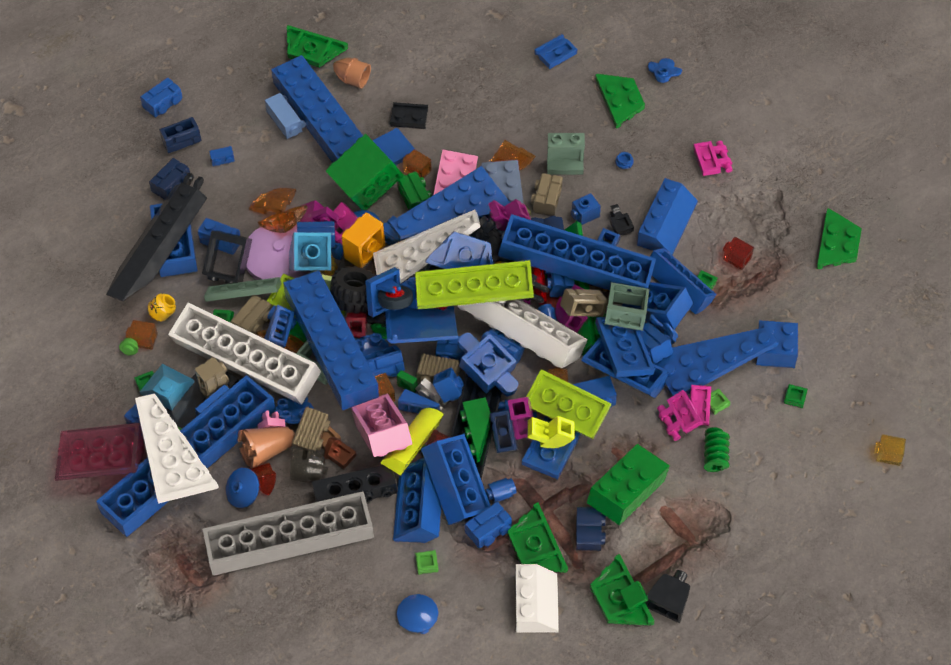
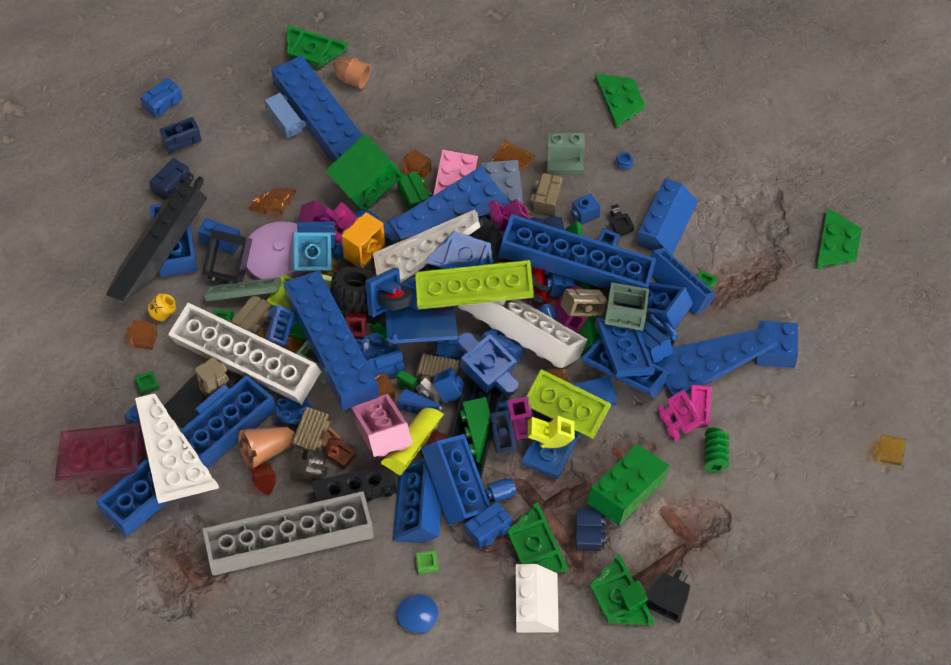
(129, 346): bright green plate -> none
(167, 386): dark azure slope -> none
(222, 156): blue piece -> none
(248, 487): blue dish -> none
(269, 422): bright pink tile -> none
(285, 220): clear orange brick -> none
(394, 145): blue tile -> none
(409, 115): black plate -> none
(556, 51): blue plate -> none
(664, 69): blue plate -> none
(707, 158): dark pink plate -> none
(718, 401): bright green tile -> none
(738, 253): clear red brick -> none
(795, 396): green tile -> none

